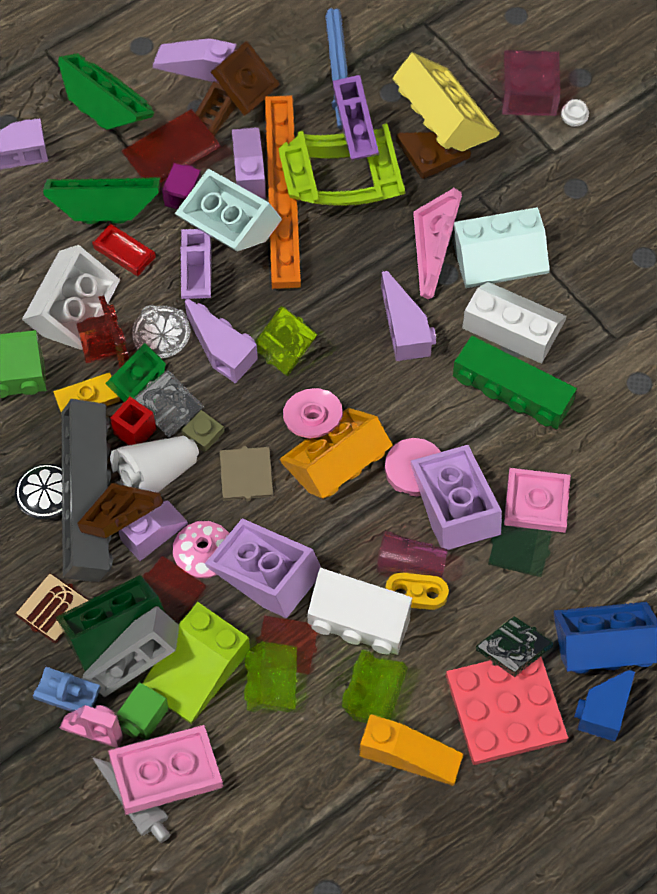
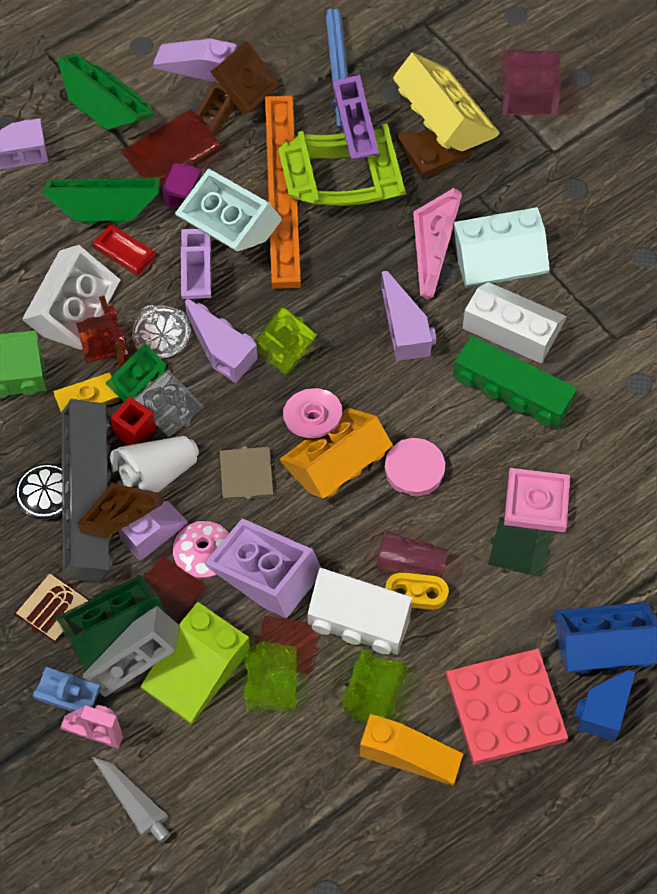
(142, 712): bright green brick -> none
(165, 769): bright pink plate -> none
(203, 430): olive plate -> none
(249, 160): lavender slope -> none
(457, 497): lavender slope -> none
(514, 646): piece -> none
(575, 113): white plate -> none

